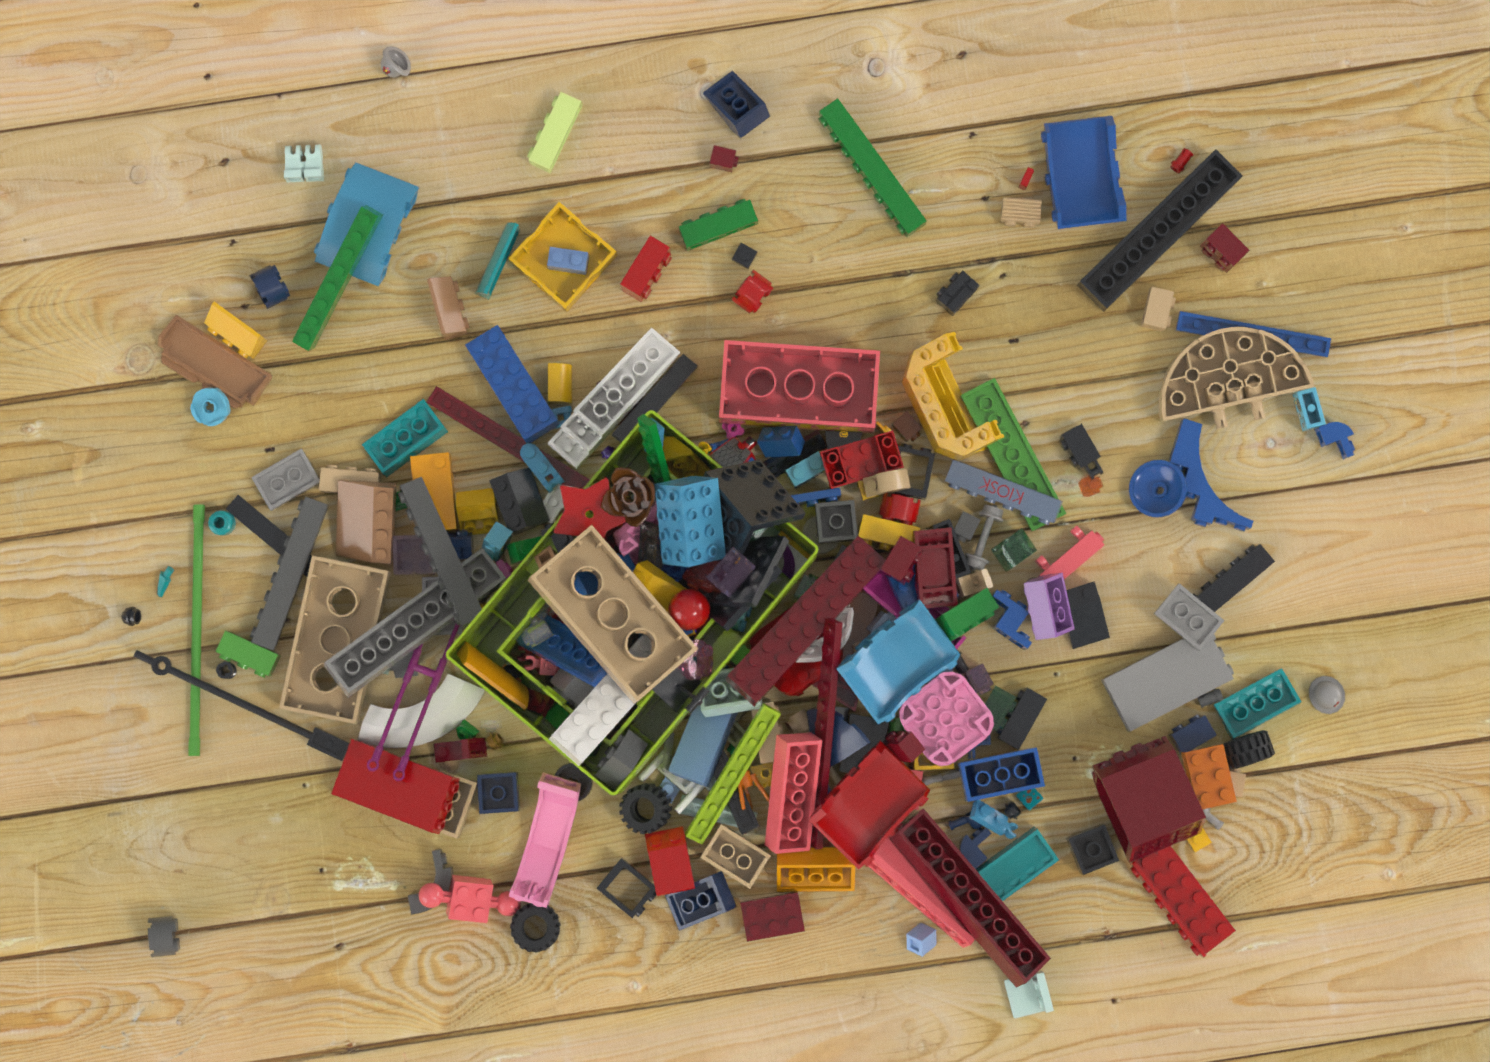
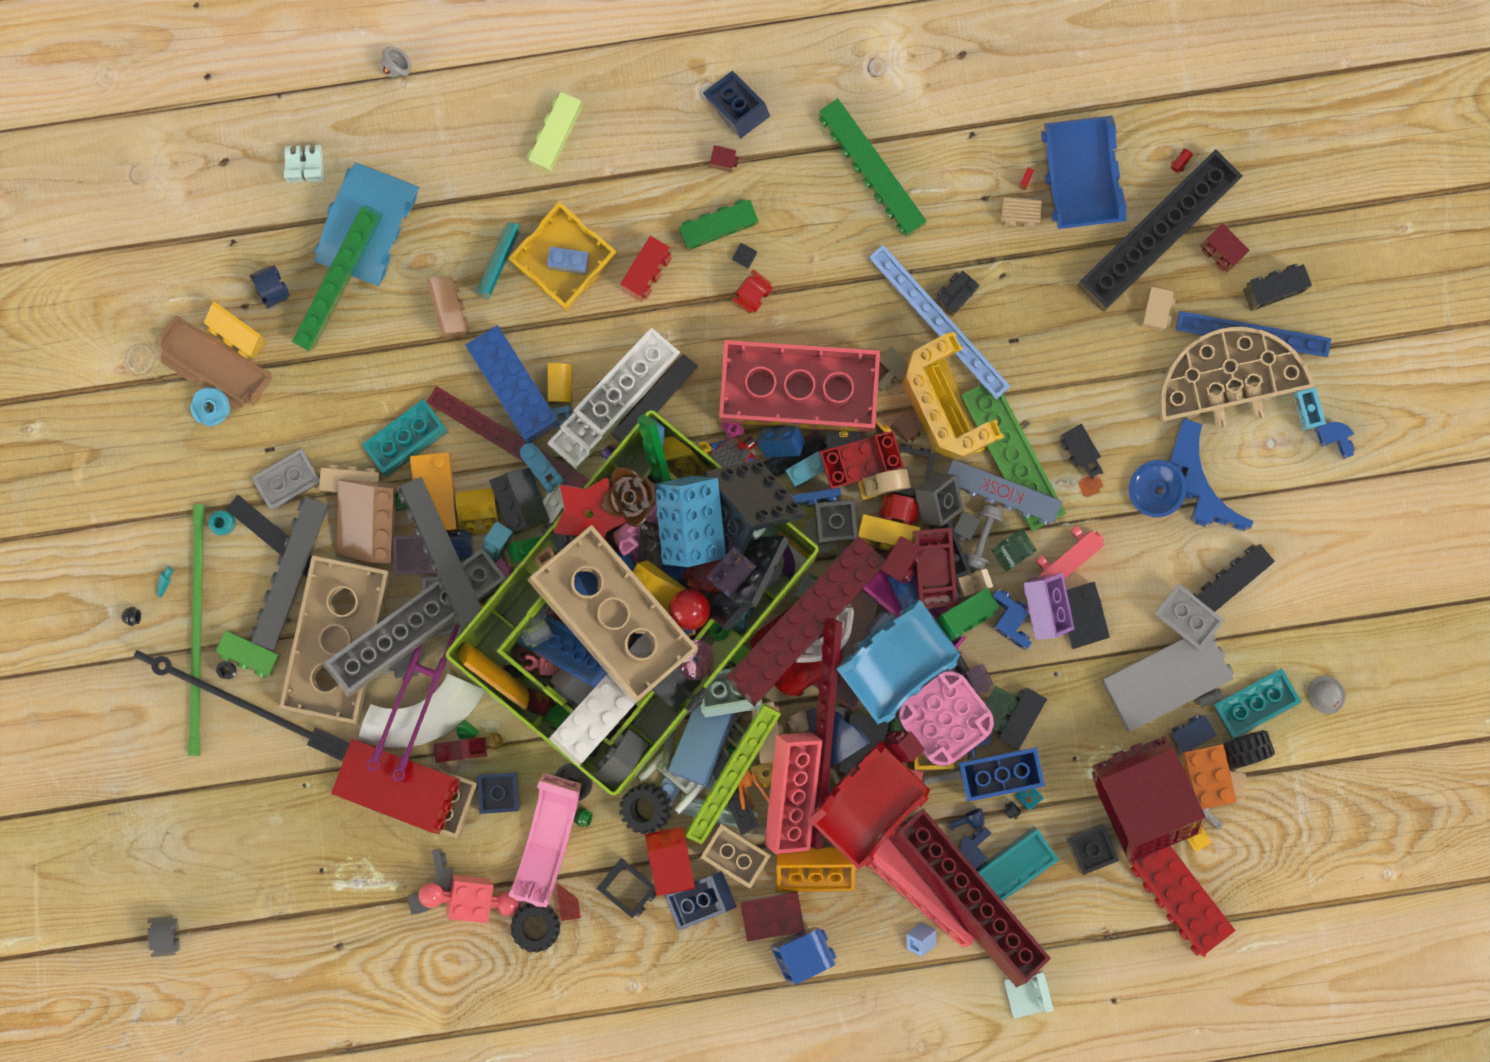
(568, 904): none -> clear red tile
(583, 817): none -> green plate
(715, 629): none -> green plate
(804, 955): none -> blue brick
(894, 365): none -> olive brick
(938, 321): none -> light blue plate
(939, 499): none -> dark grey brick
(992, 819): dark azure plate -> none
(1277, 286): none -> black brick

